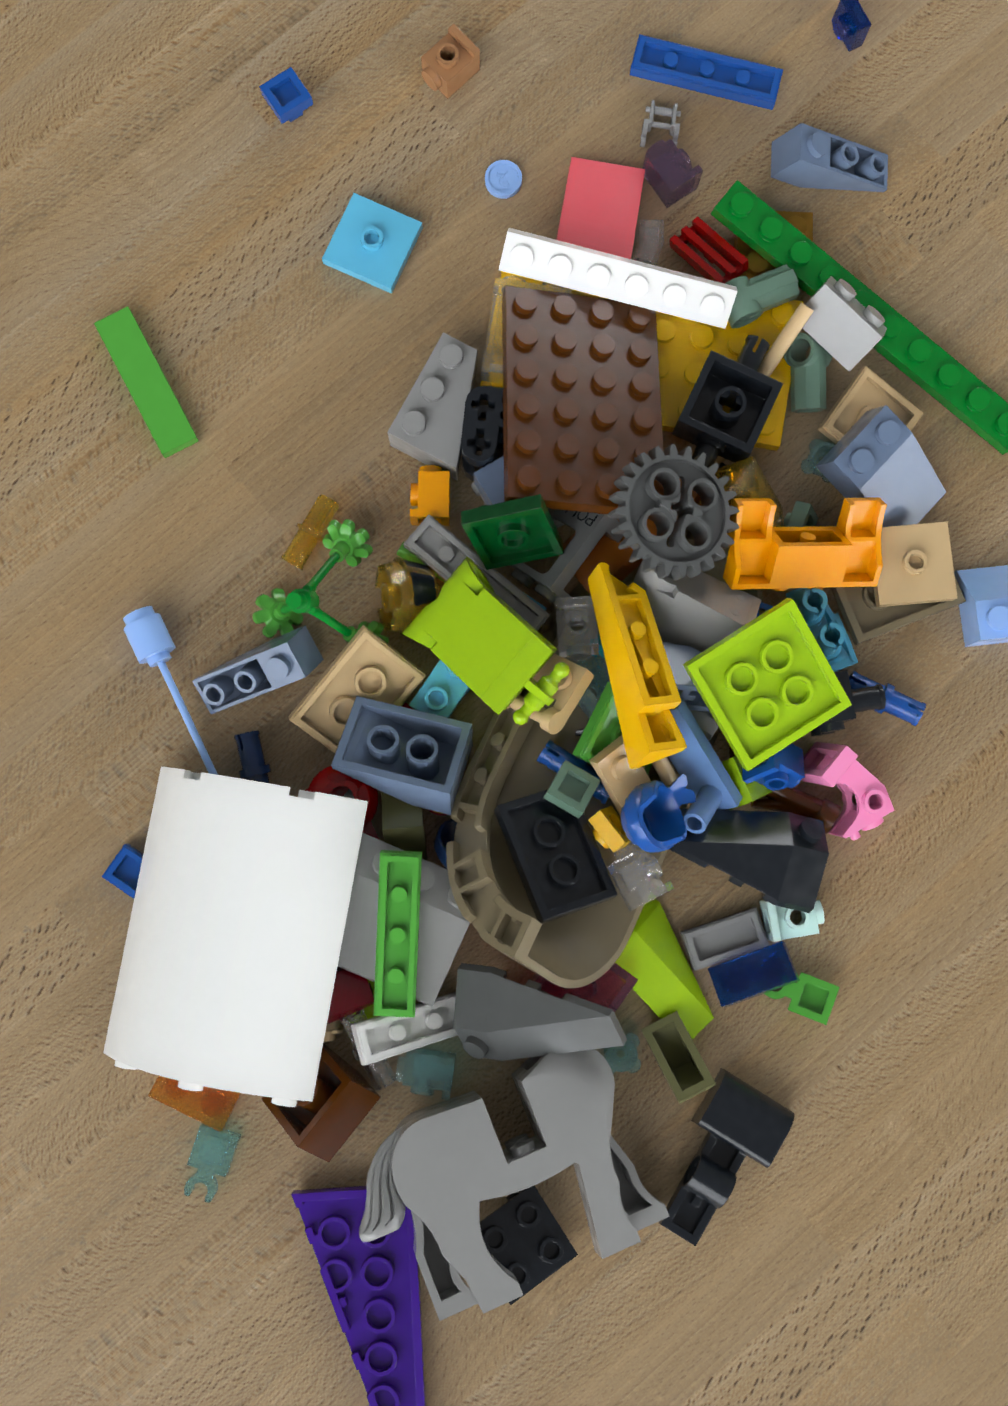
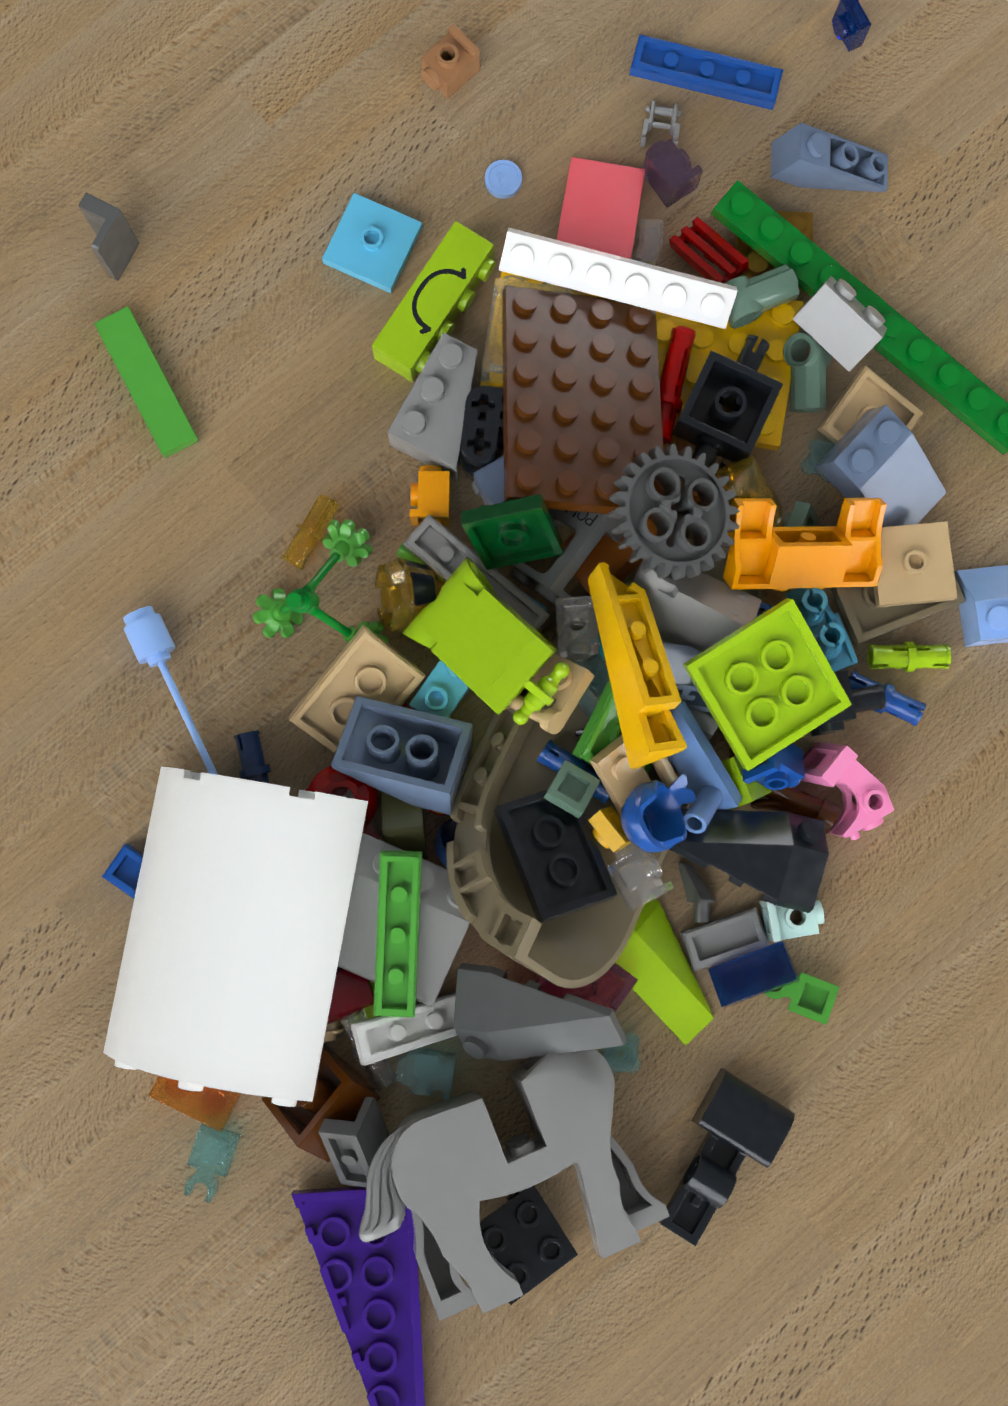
(114, 238): none -> dark grey panel
(259, 670): sand blue slope -> none
(286, 95): blue tile -> none
(354, 1143): none -> dark grey panel
(435, 301): none -> lime brick
(673, 377): none -> red pin
(678, 1057): olive slope -> none
(696, 892): none -> flat silver bar
(785, 339): tan piece -> none
(909, 656): none -> lime pin

